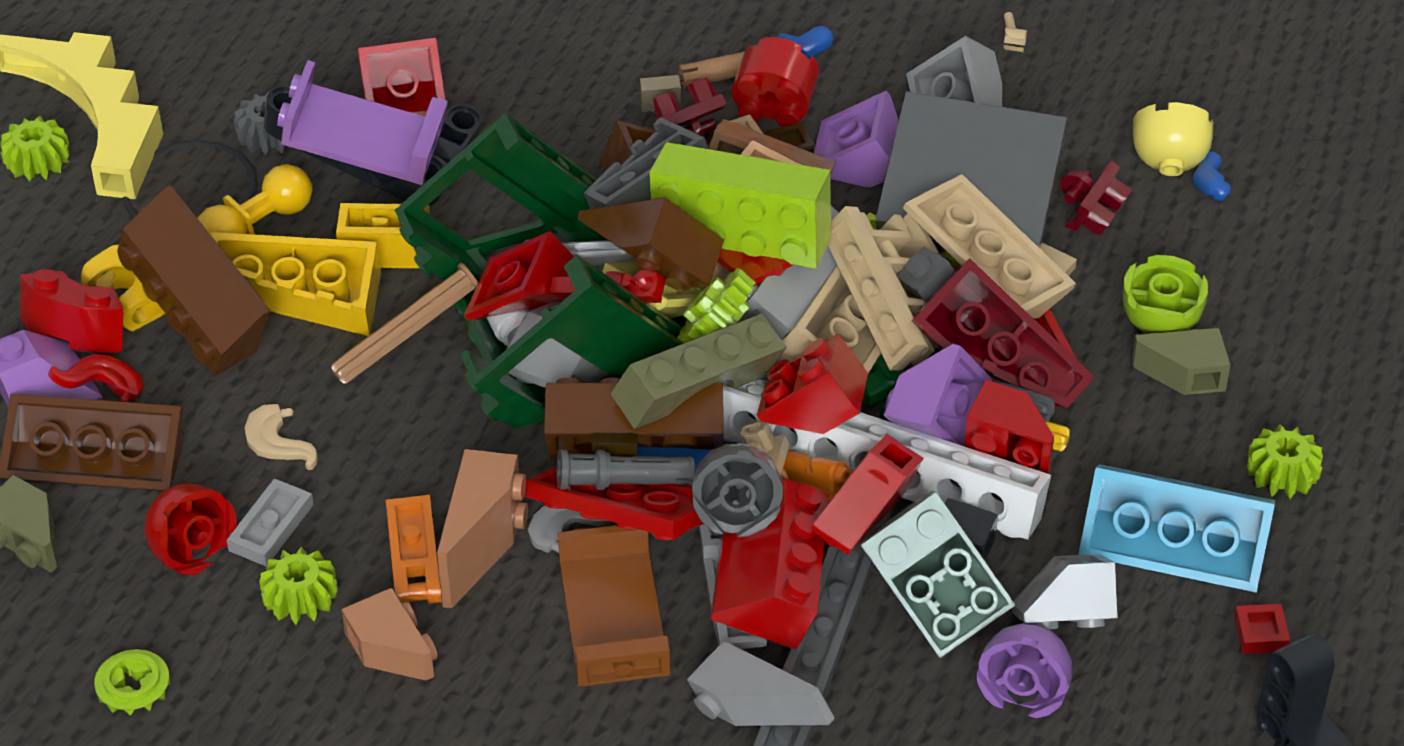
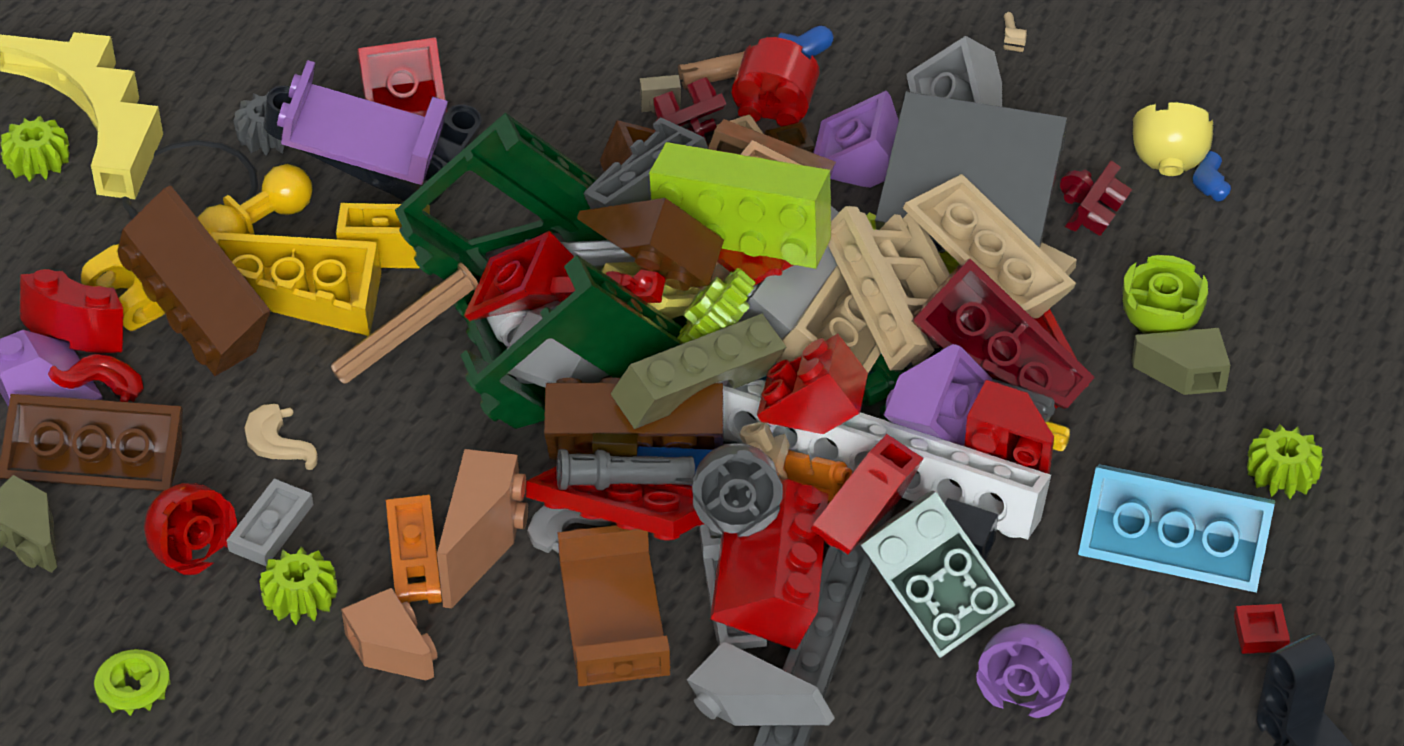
(925, 273): dark grey plate -> none
(1070, 590): slope -> none

